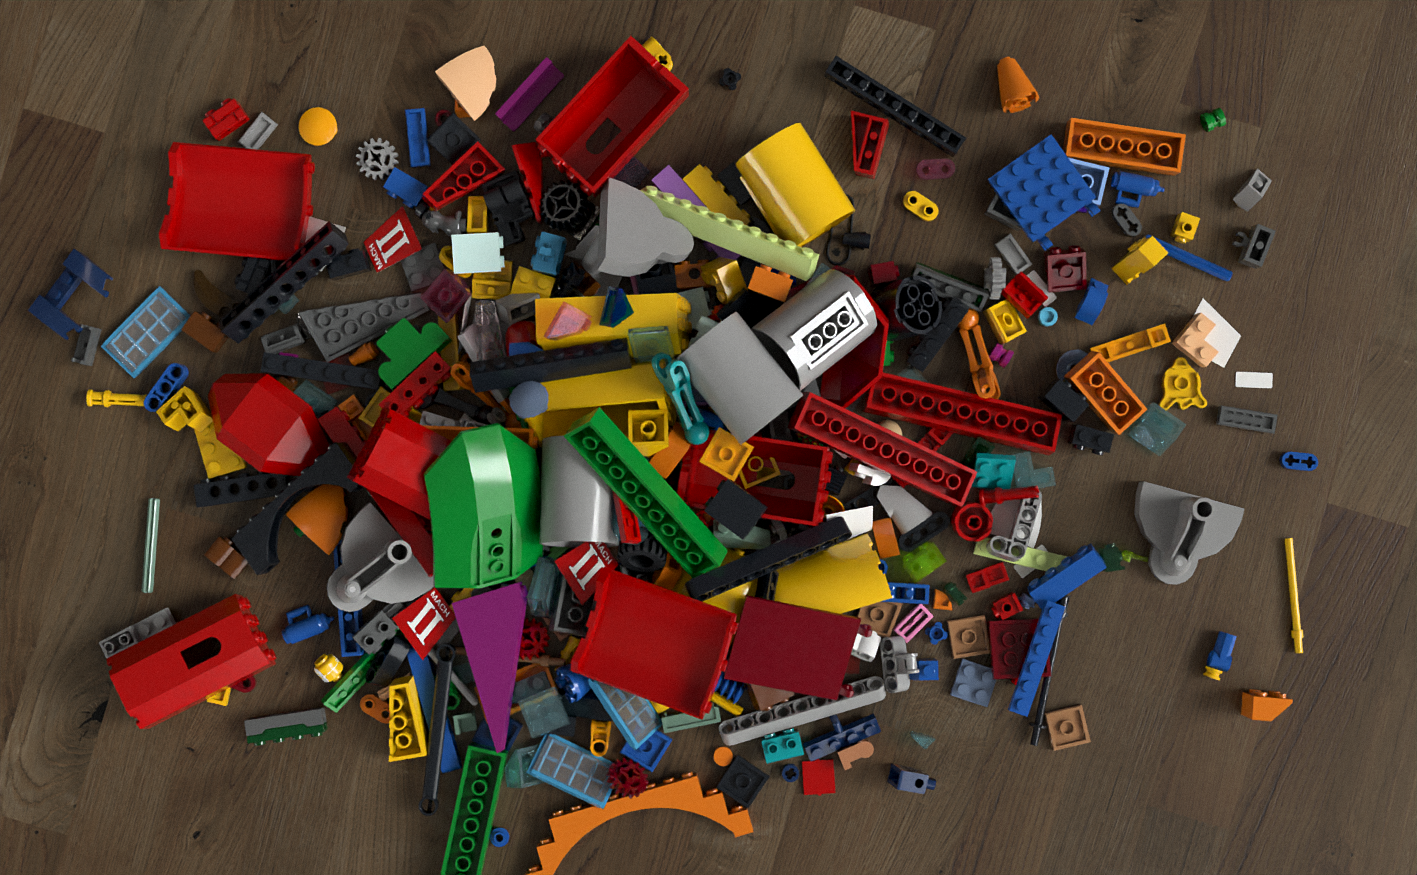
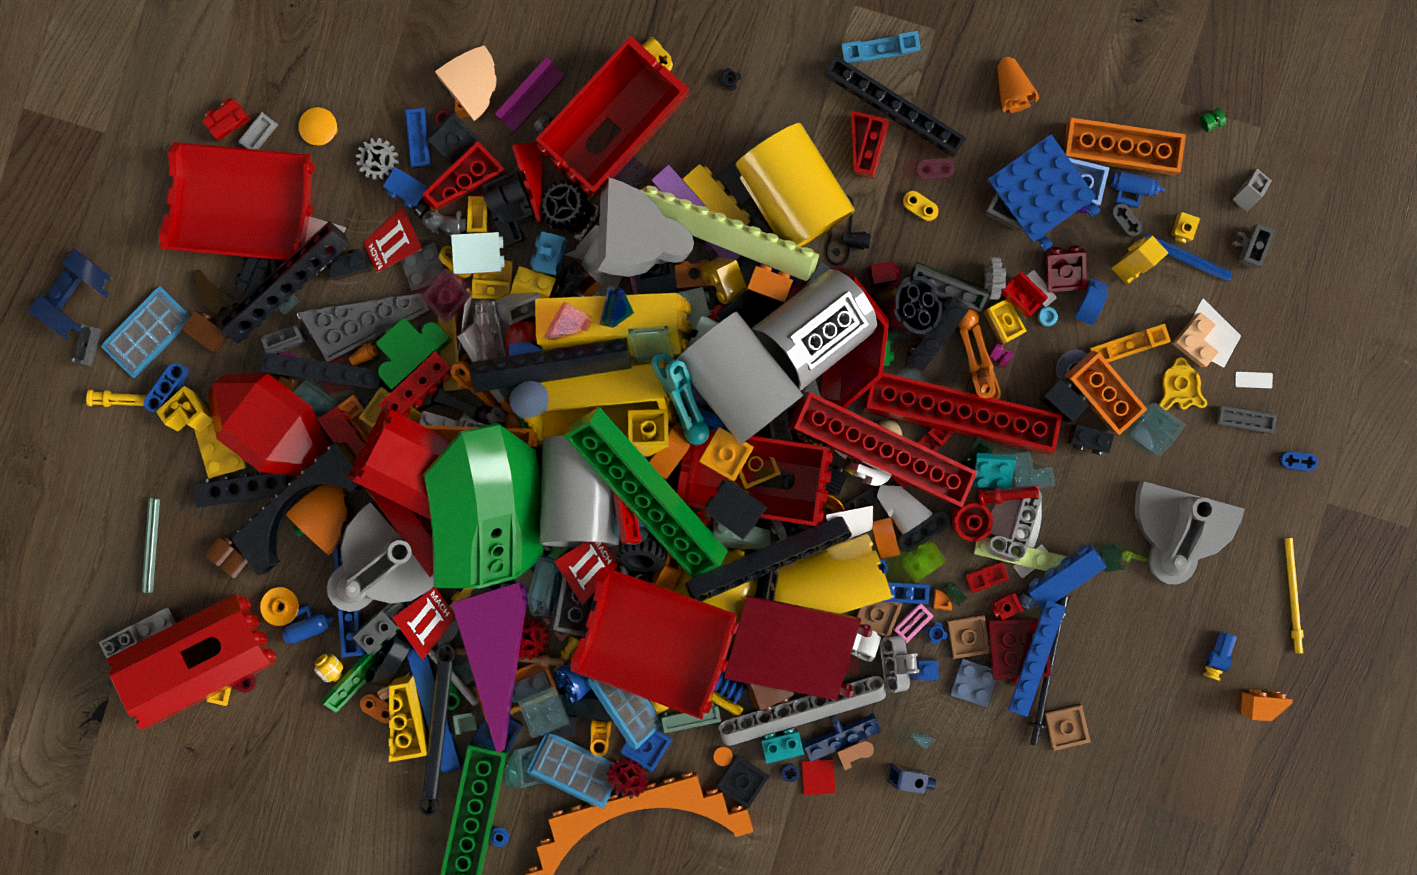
(271, 602): none -> light orange dish
(285, 725): piece -> none
(881, 48): none -> dark azure slope
(1013, 254): light grey tile -> none

